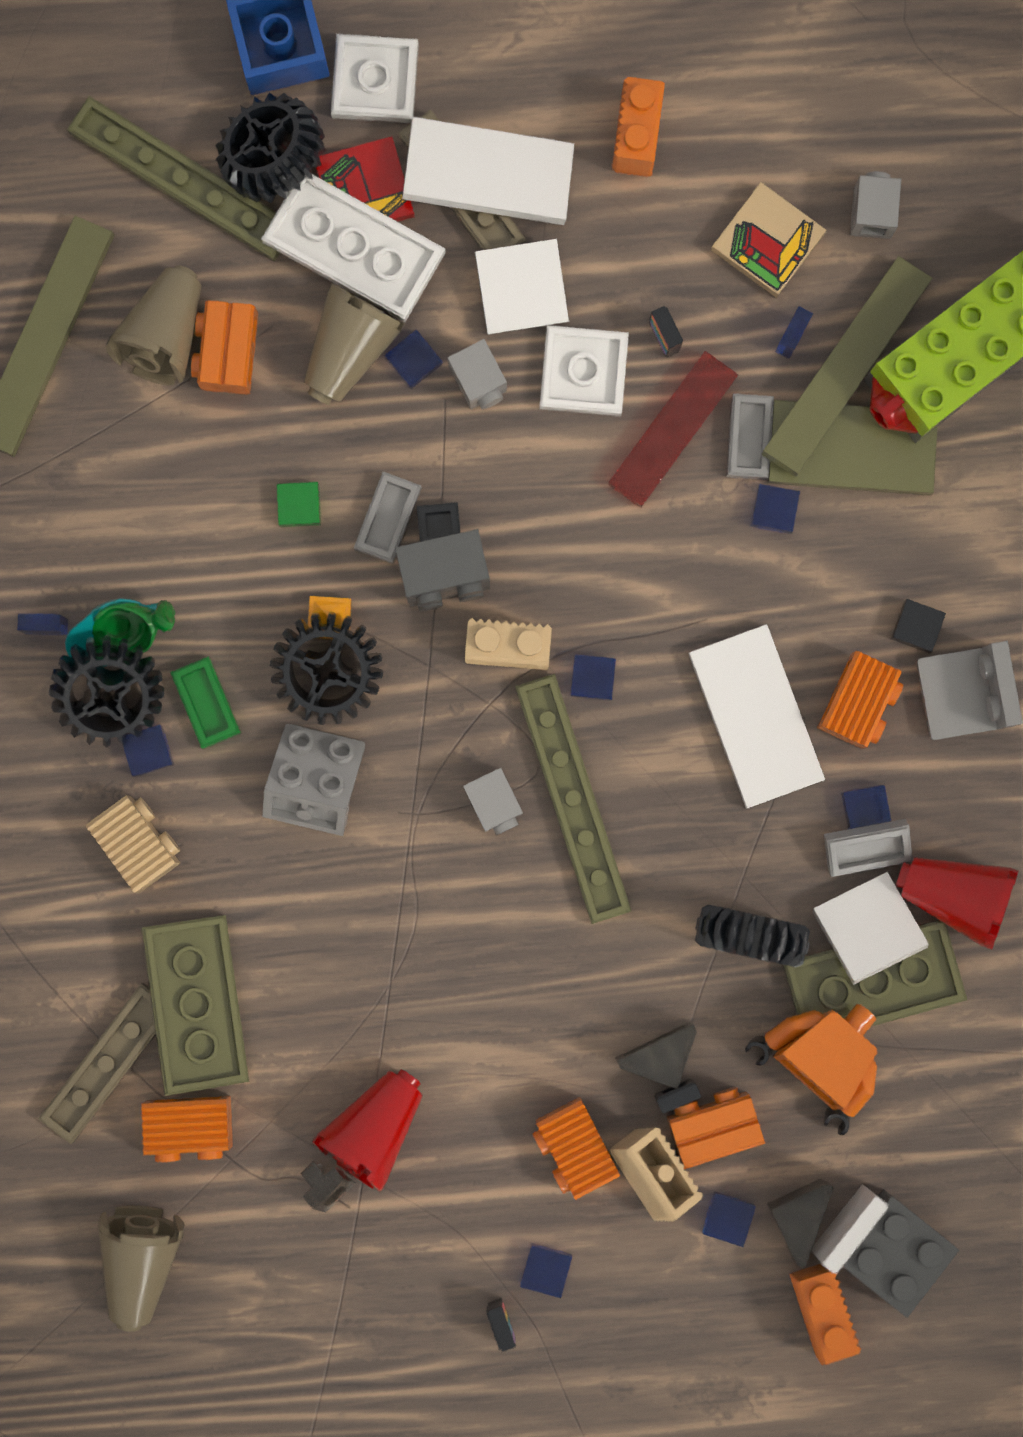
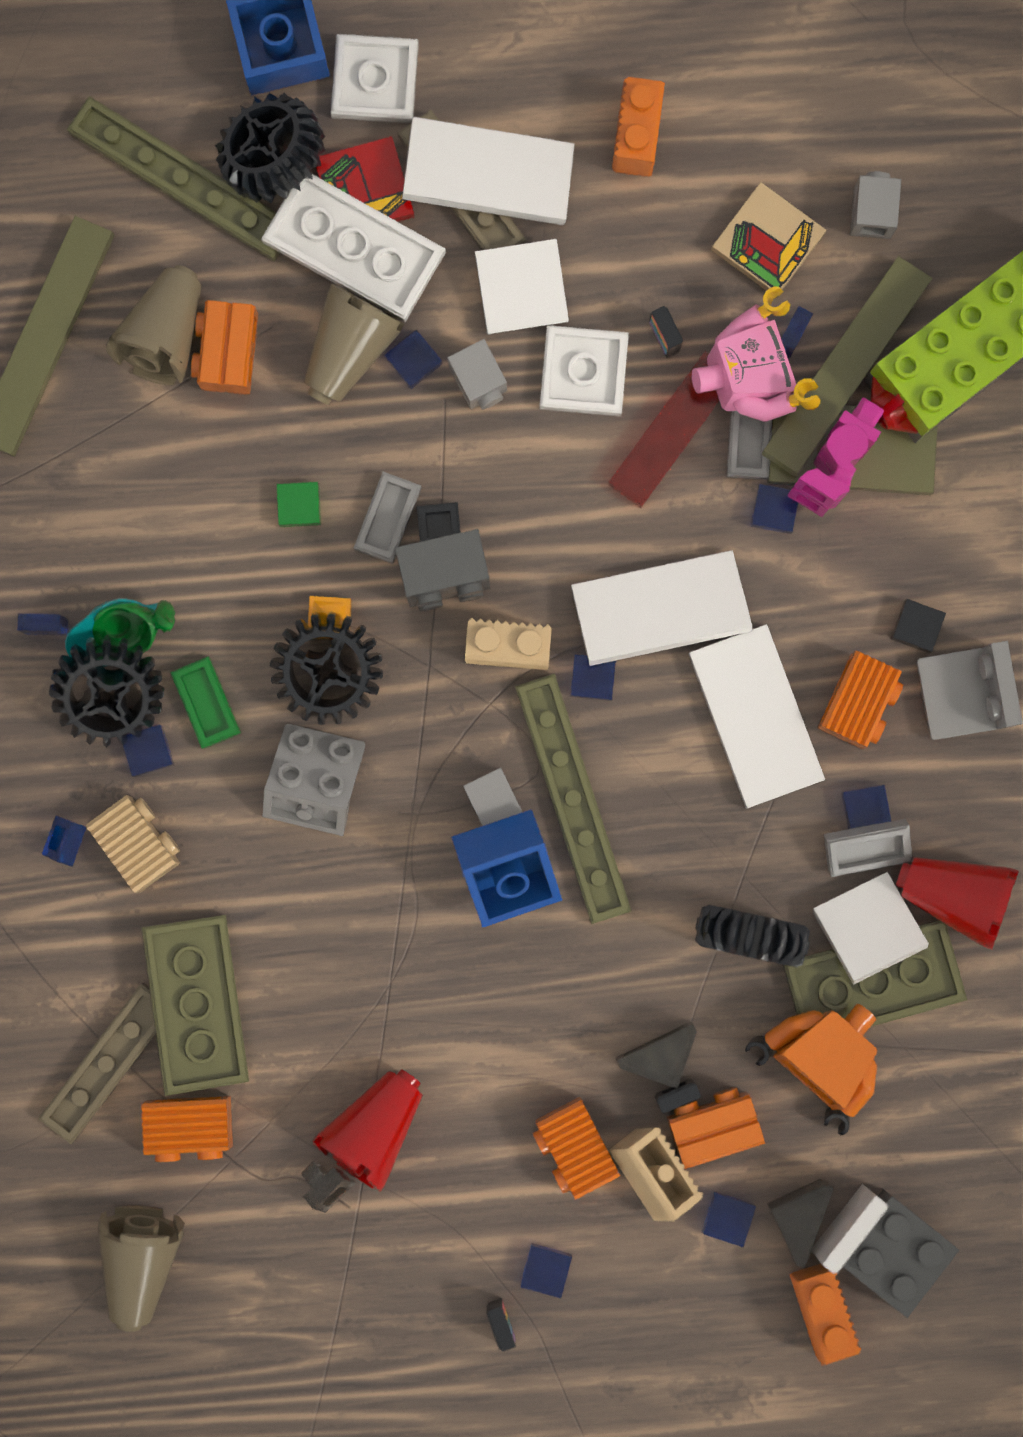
(64, 840): none -> clear blue tile
(507, 868): none -> blue brick
(661, 608): none -> white tile
(752, 367): none -> bright pink torso
(835, 462): none -> dark pink hips

